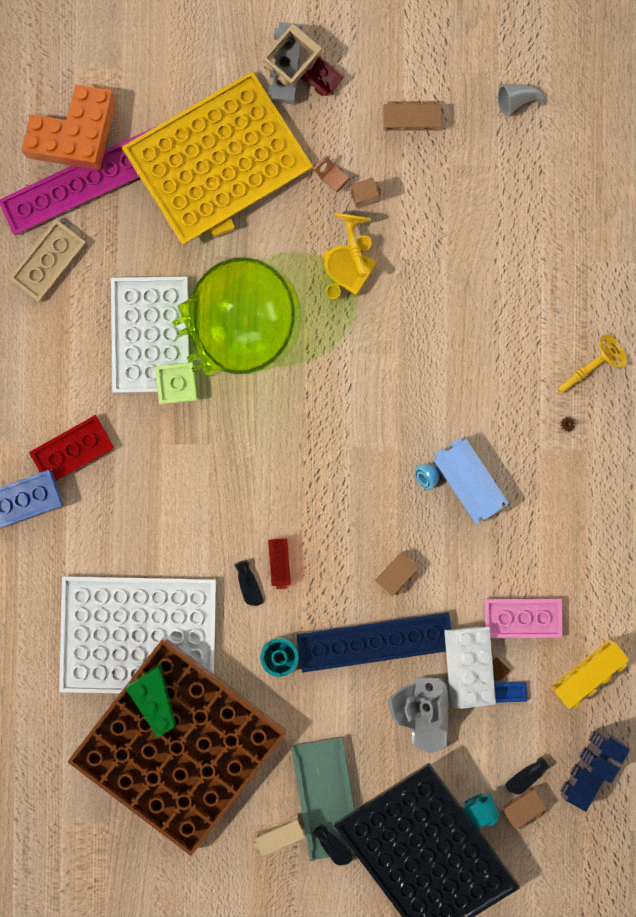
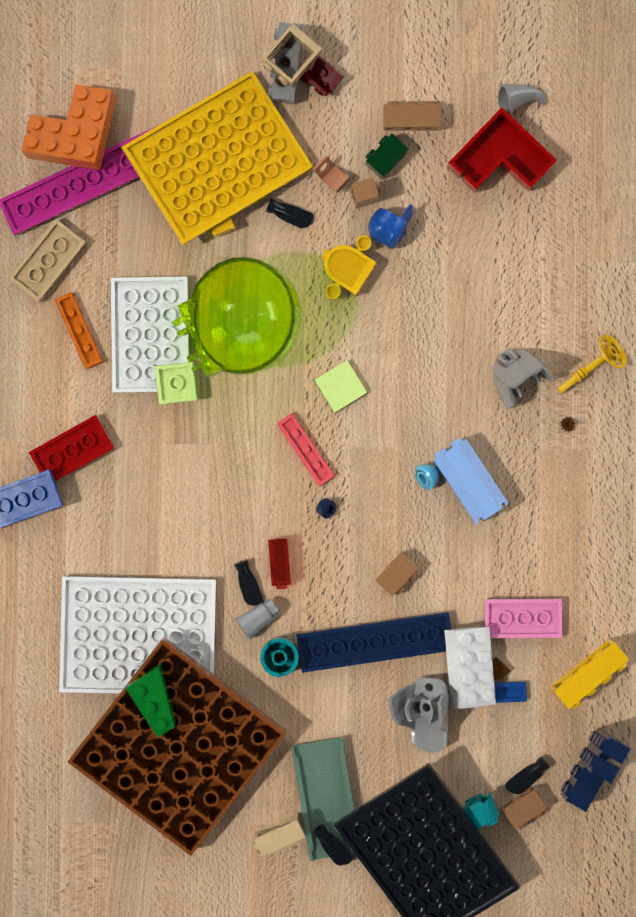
(79, 330): none -> orange tile
(257, 618): none -> light grey plant
(290, 214): none -> black piece
(305, 449): none -> coral tile
(326, 508): none -> dark blue tile
(340, 386): none -> yellowish green tile
(351, 221): yellow dish -> none
(386, 155): none -> dark green brick
(388, 227): none -> blue piece
(502, 144): none -> red piece
(513, 370): none -> light grey piece

